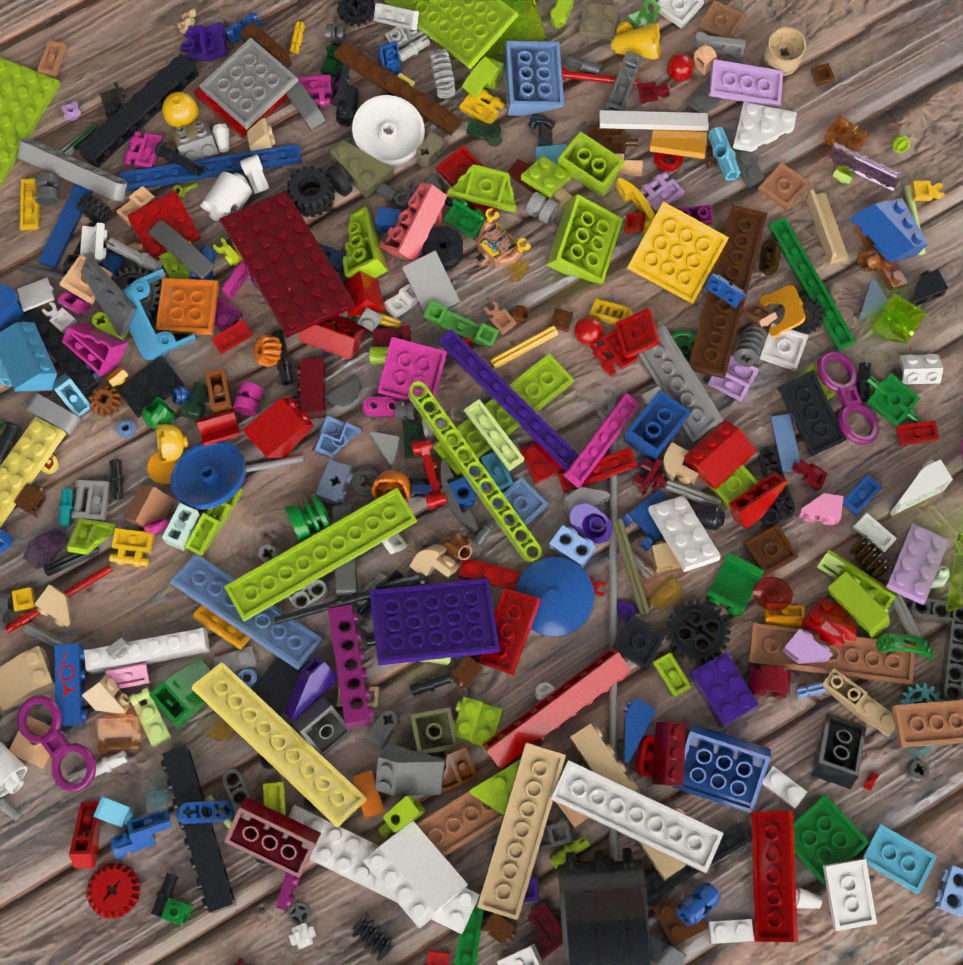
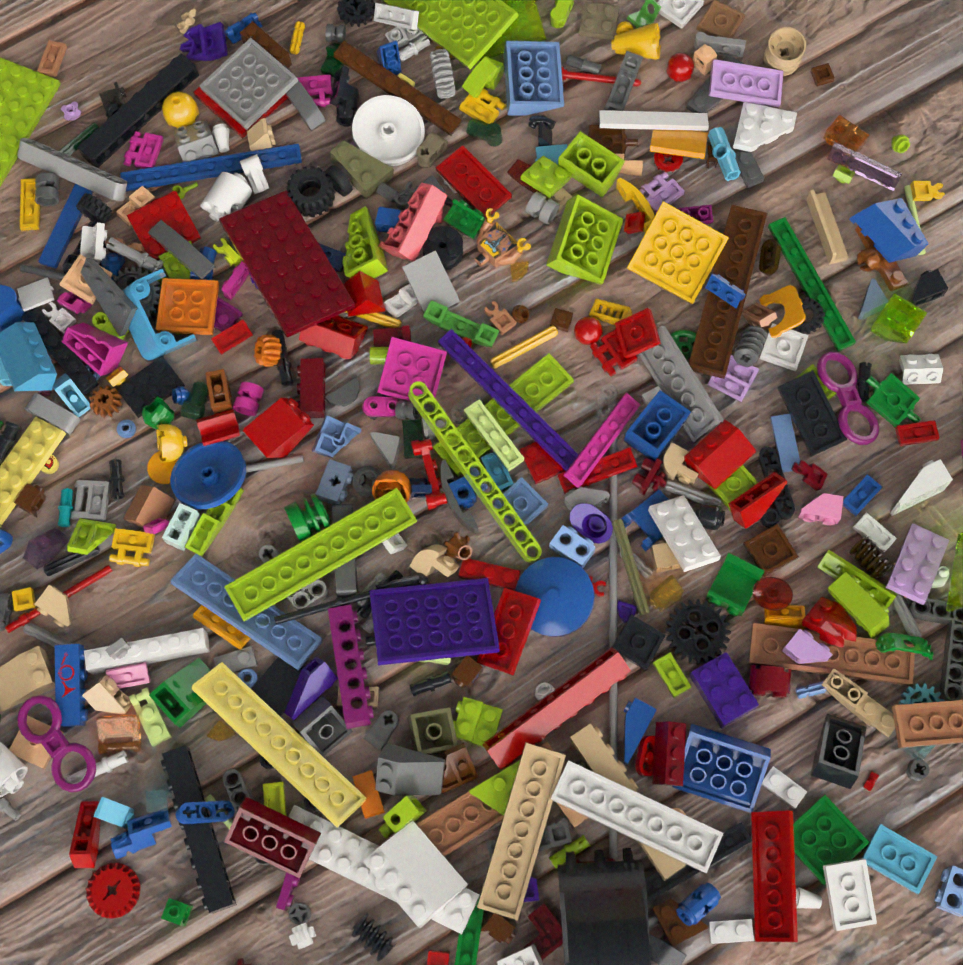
(163, 895): black pin -> none
(173, 155): black pin -> none
(369, 319): light grey plate -> none
(483, 533): dark grey pin -> none
(485, 188): lime wing -> none
(649, 91): dark red plate -> none
(784, 186): nougat tile -> none

